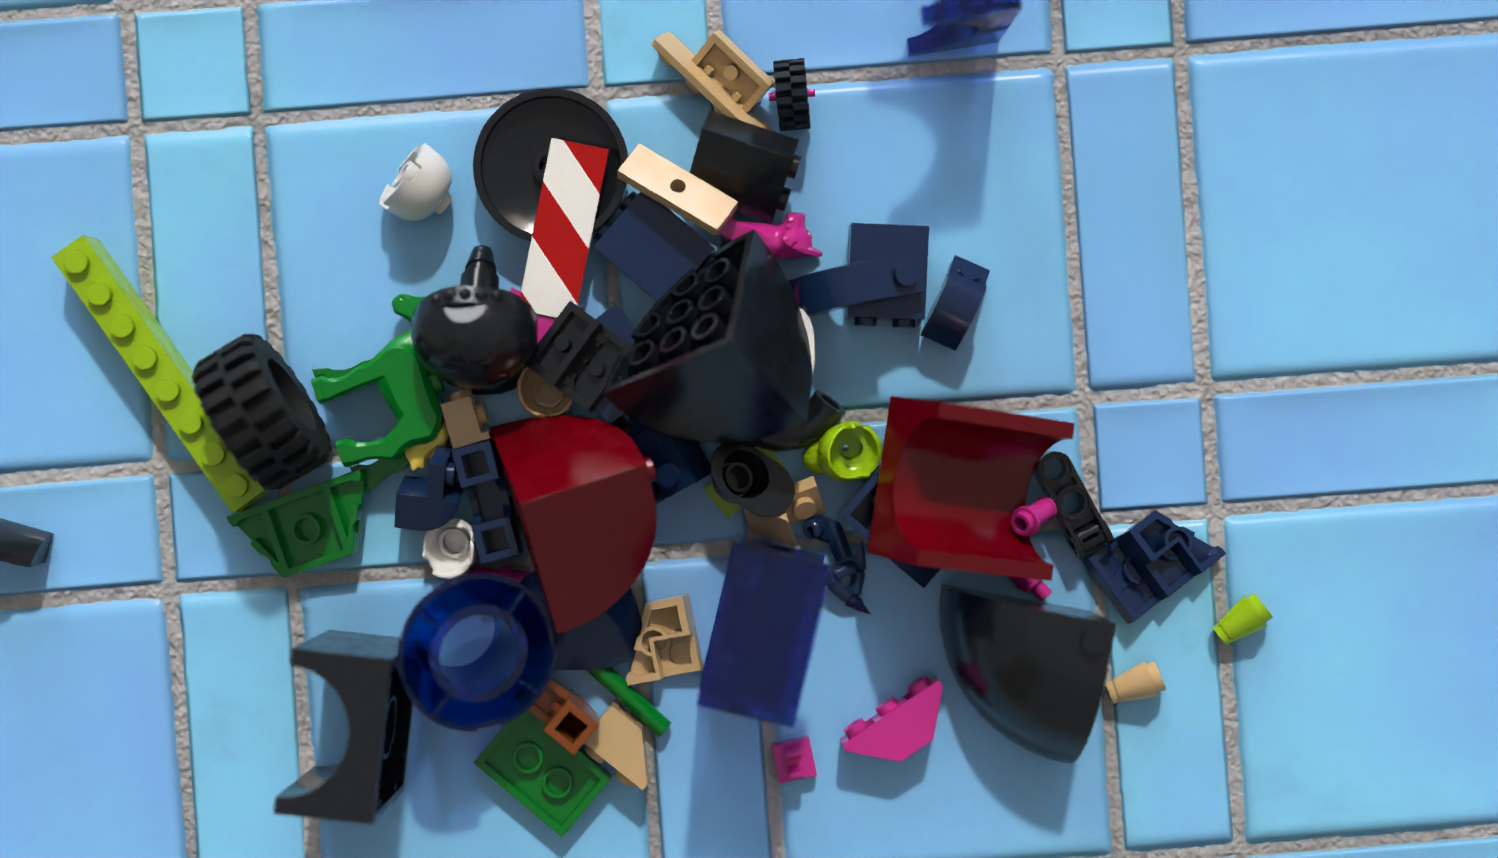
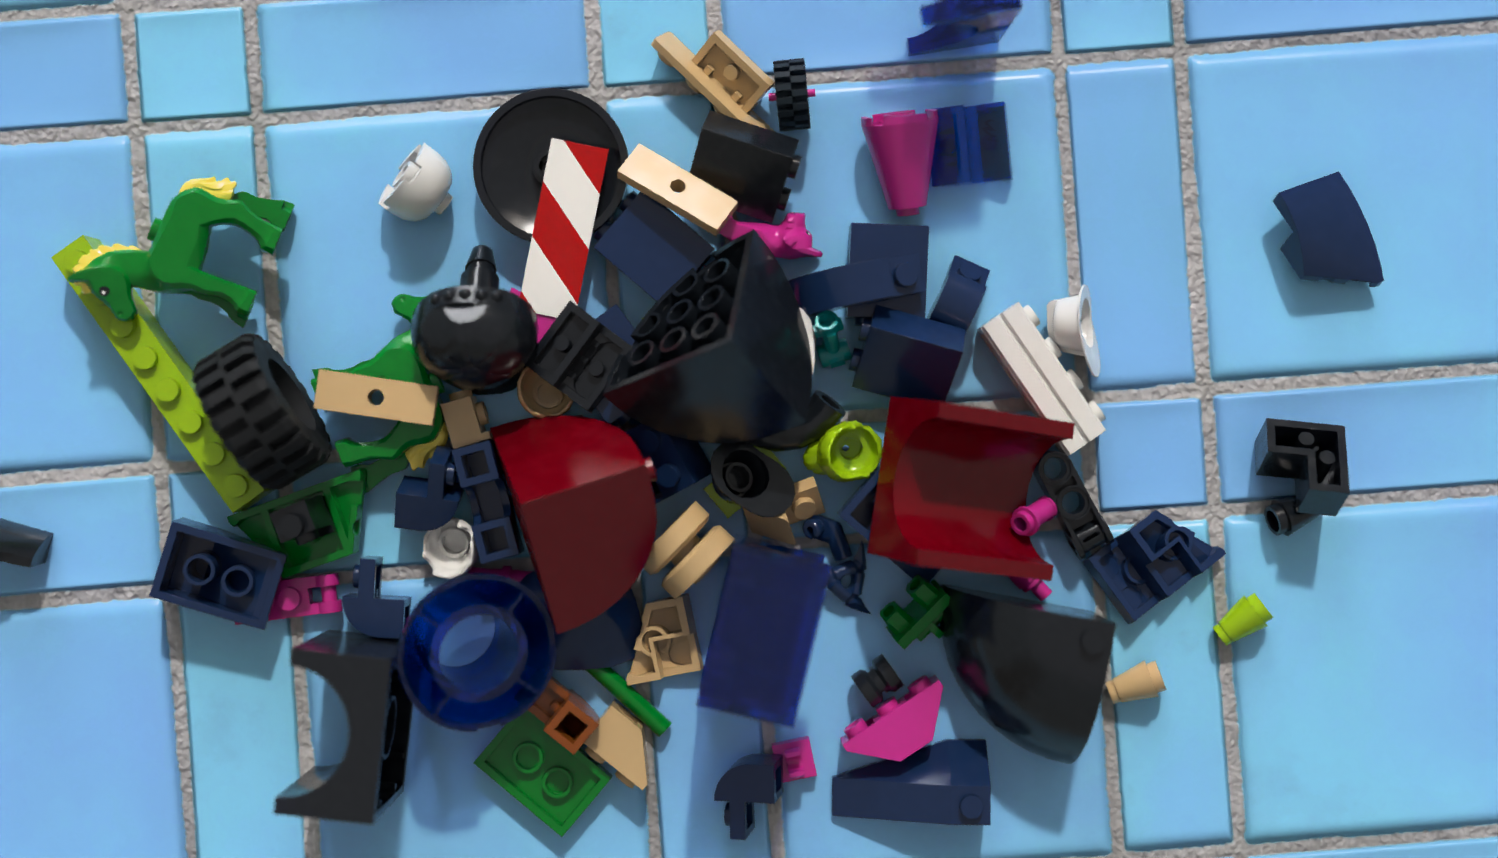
(180, 249): none -> green animal
(218, 573): none -> dark blue slope
(295, 597): none -> dark pink plate
(303, 521): none -> black brick
(353, 395): none -> tan tile
(369, 610): none -> dark blue brick
(687, 552): none -> tan wheel
(749, 781): none -> dark blue brick
(833, 350): none -> teal bar
(878, 679): none -> black wheel
(902, 156): none -> dark pink cone
(906, 355): none -> dark blue brick
(920, 615): none -> green hips
(933, 785): none -> dark blue wedge
(972, 145): none -> clear blue slope
(1039, 375): none -> white brick
(1072, 327): none -> white piece
(1284, 518): none -> black cone
(1312, 456): none -> black brick
(1328, 233): none -> dark blue slope

